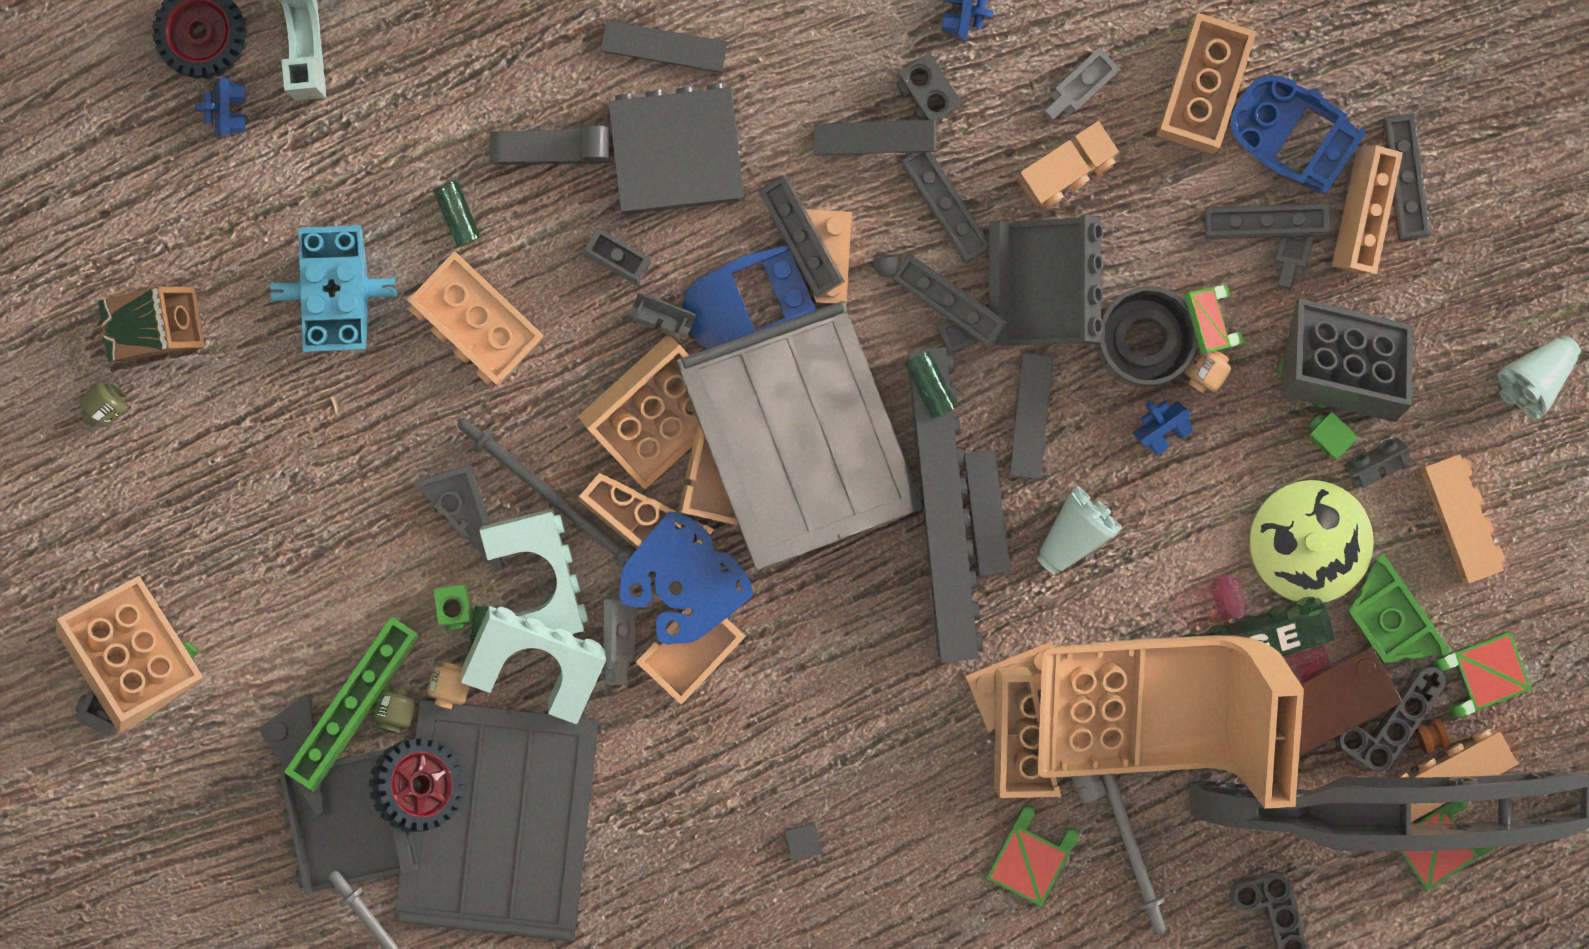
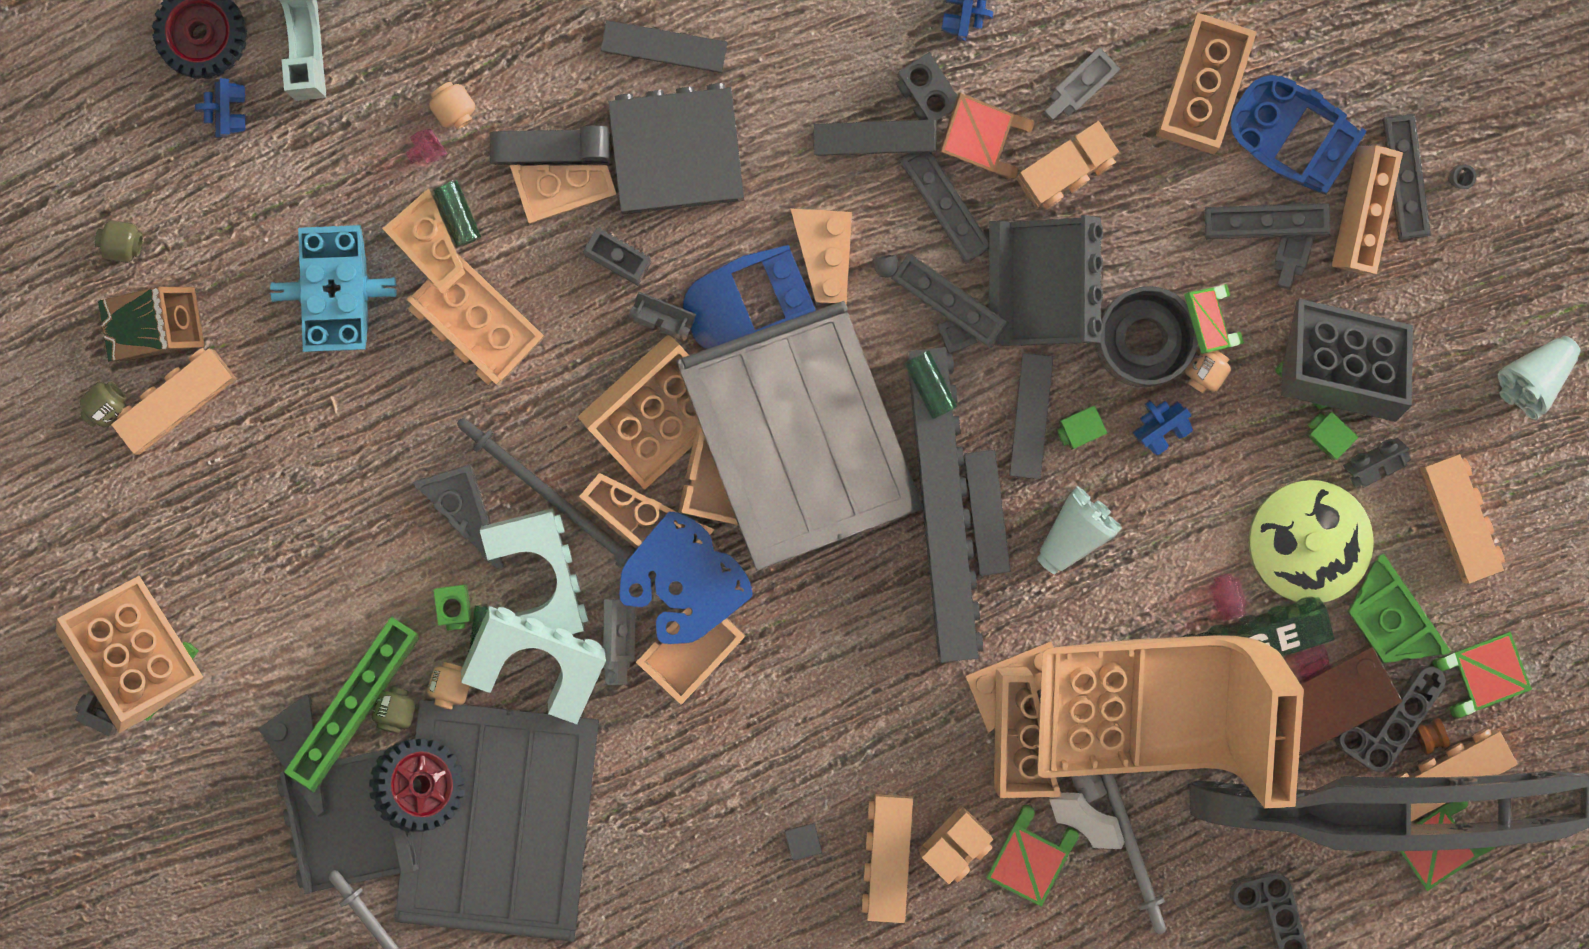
(119, 241): none -> olive head
(173, 401): none -> light nougat brick
(426, 147): none -> clear pink tile
(426, 241): none -> light nougat wing
(452, 105): none -> light nougat head
(560, 189): none -> light nougat wing
(801, 236): dark grey tile -> none
(889, 858): none -> light nougat brick
(956, 845): none -> light nougat piece
(979, 134): none -> flag
(1081, 428): none -> bright green brick
(1100, 829): none -> white tile
(1466, 179): none -> dark grey hinge

